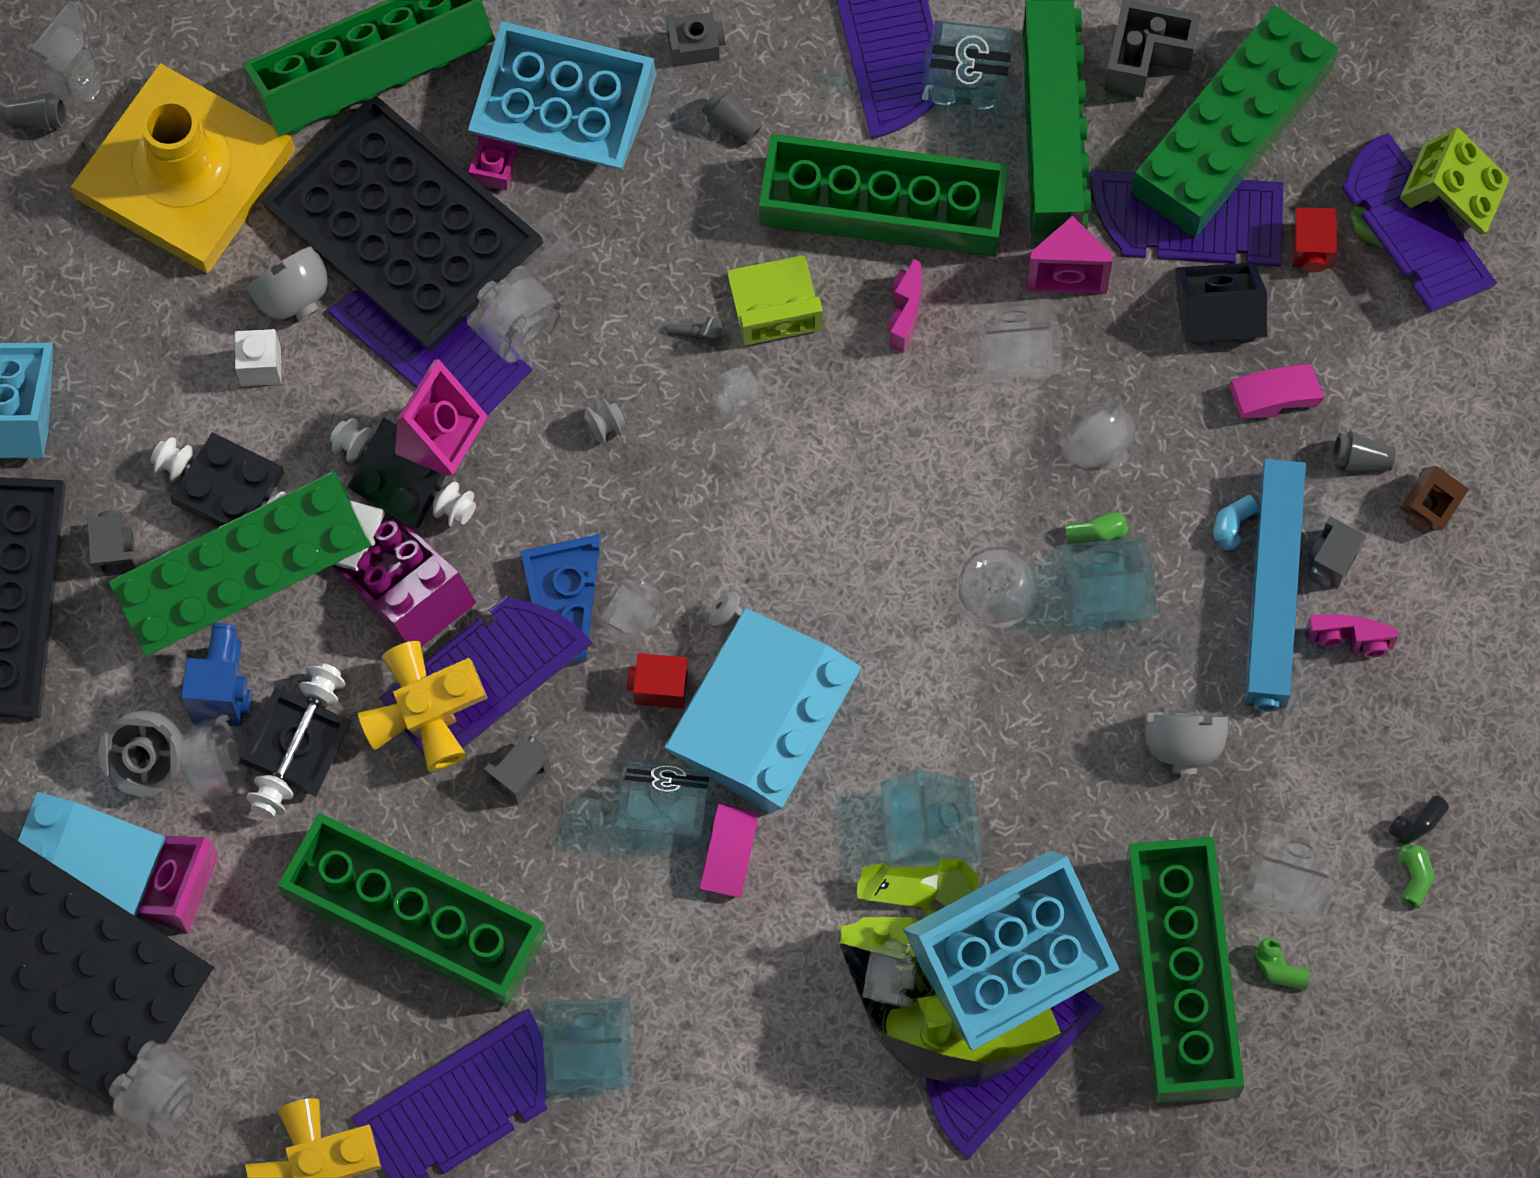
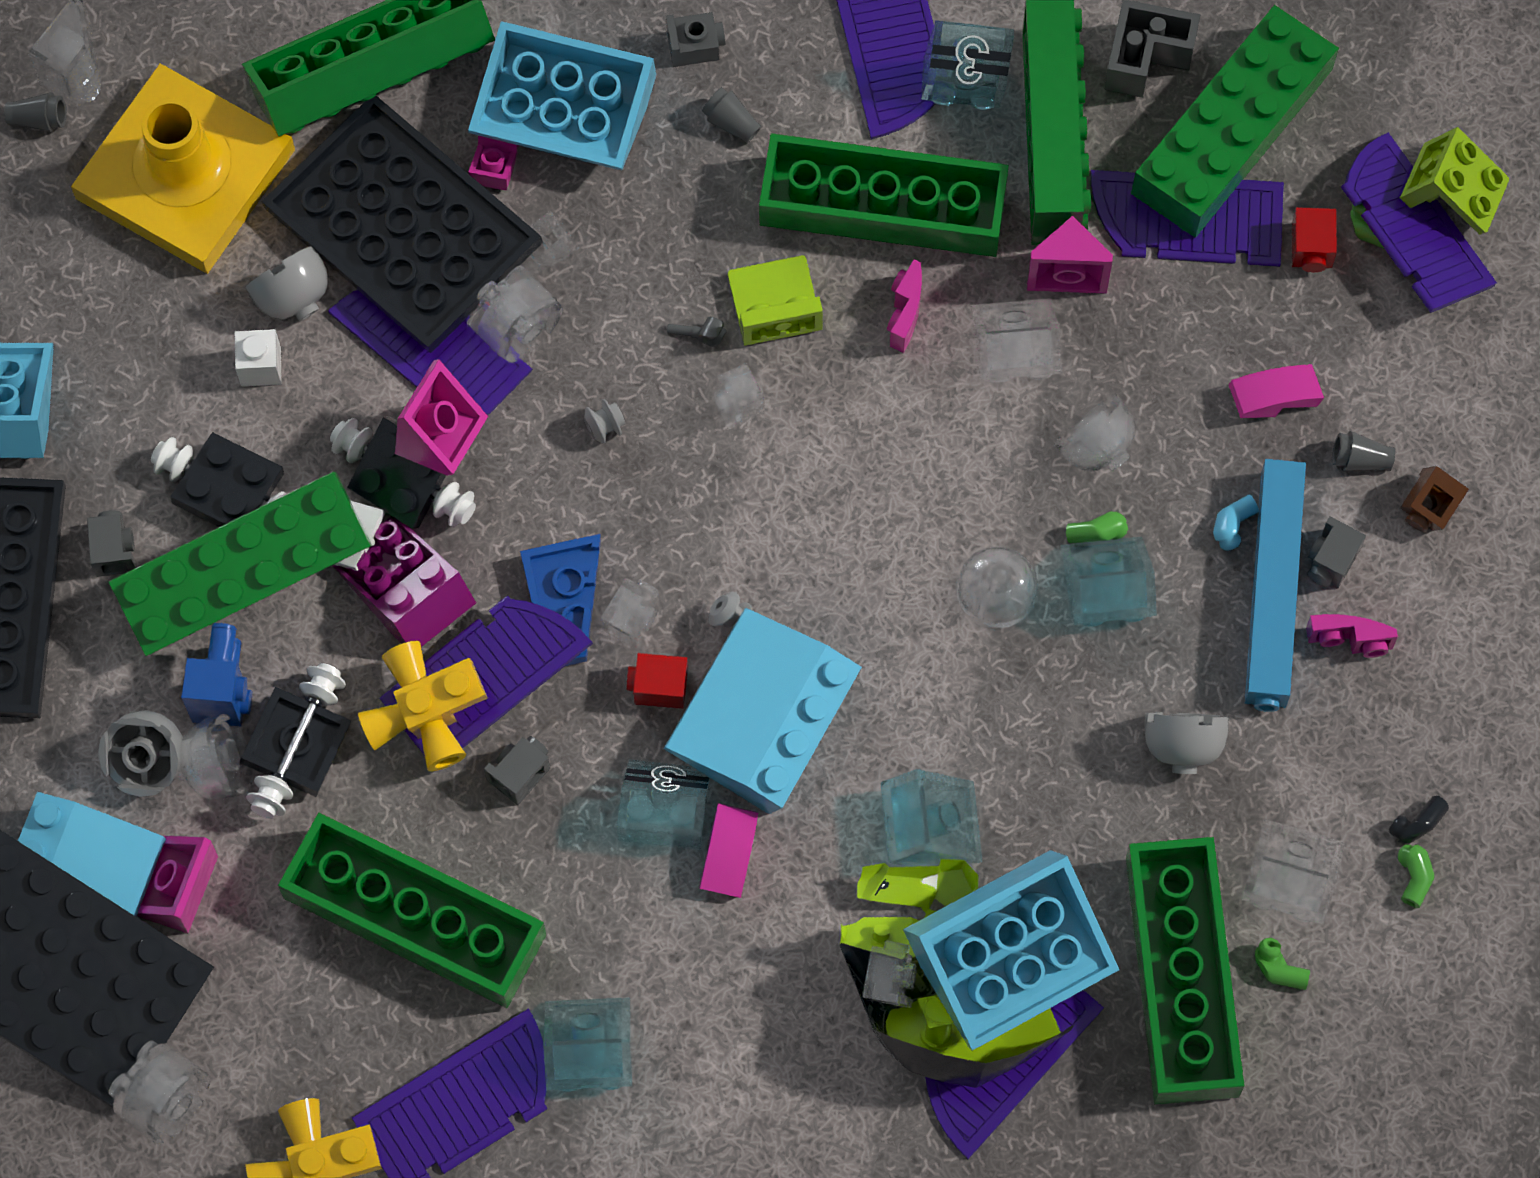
(1221, 303): black slope -> none

